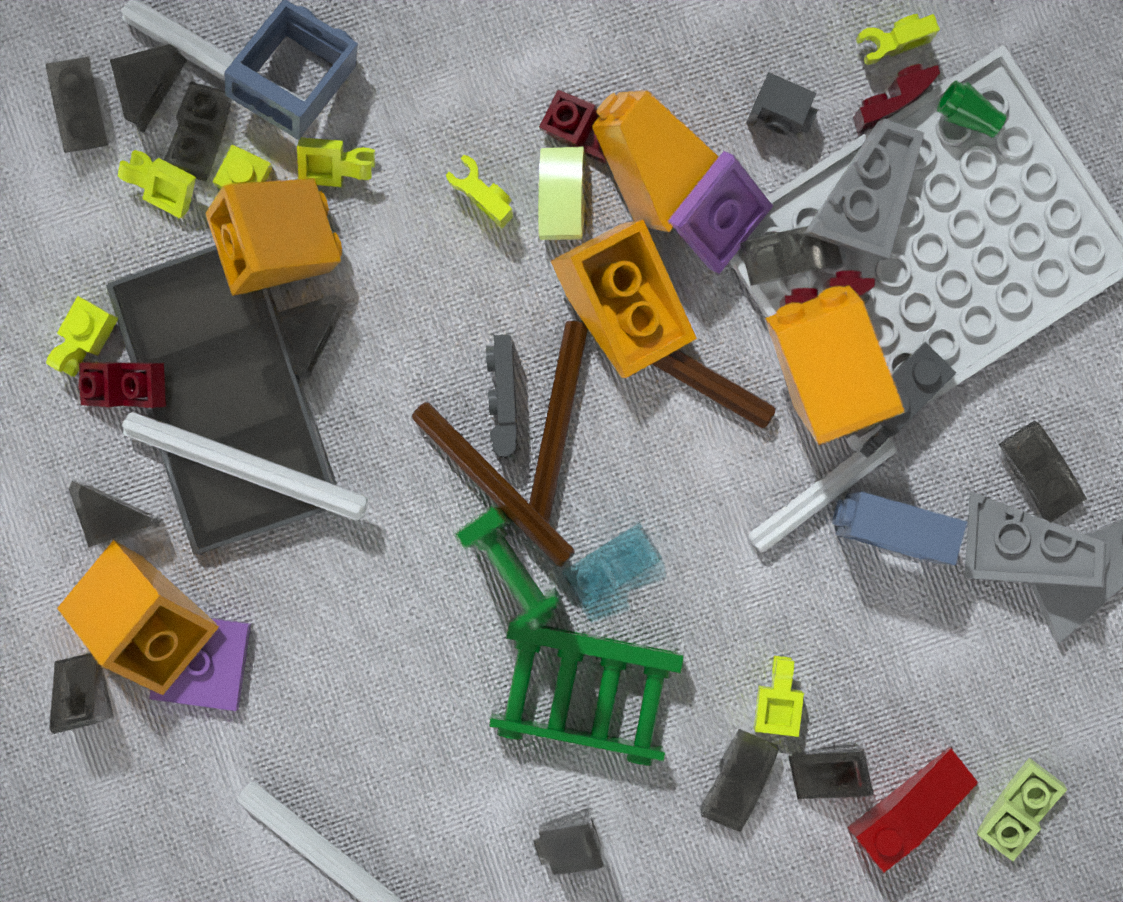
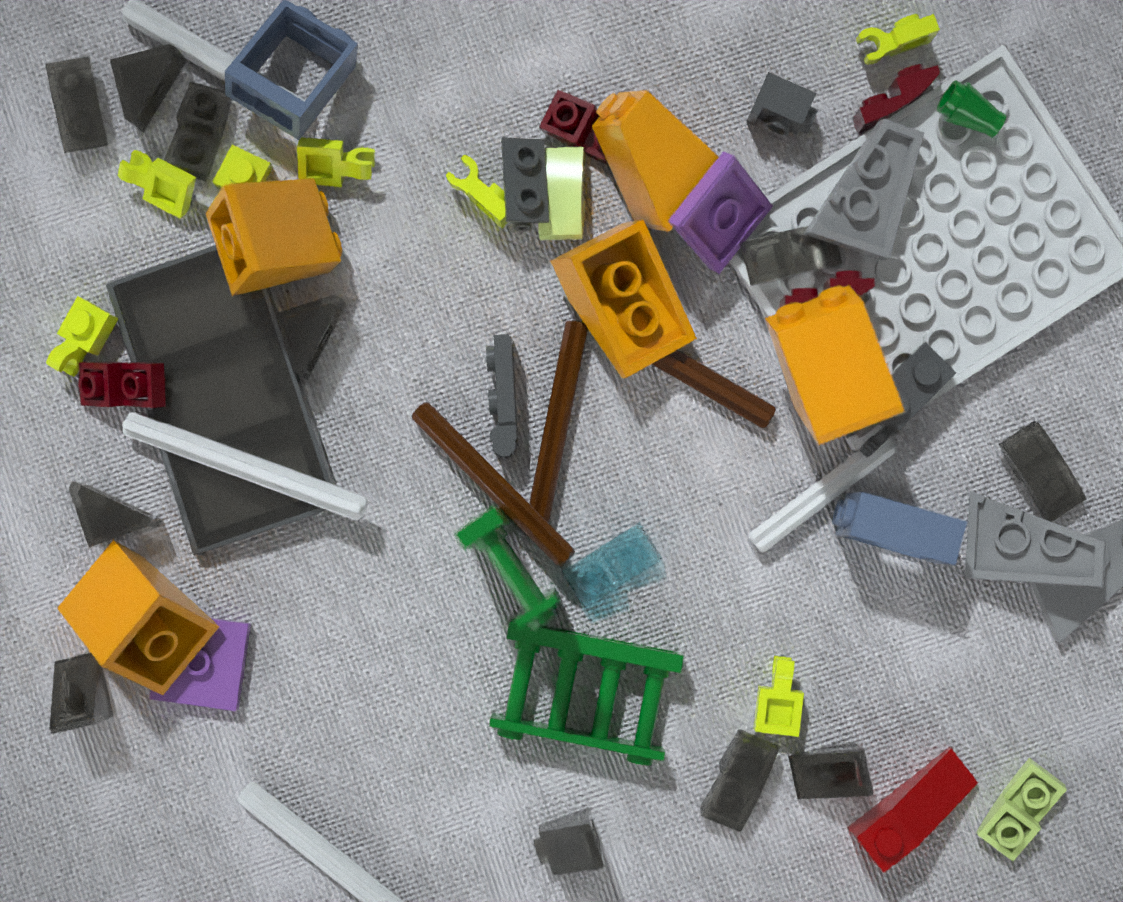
(524, 182): none -> dark grey hinge

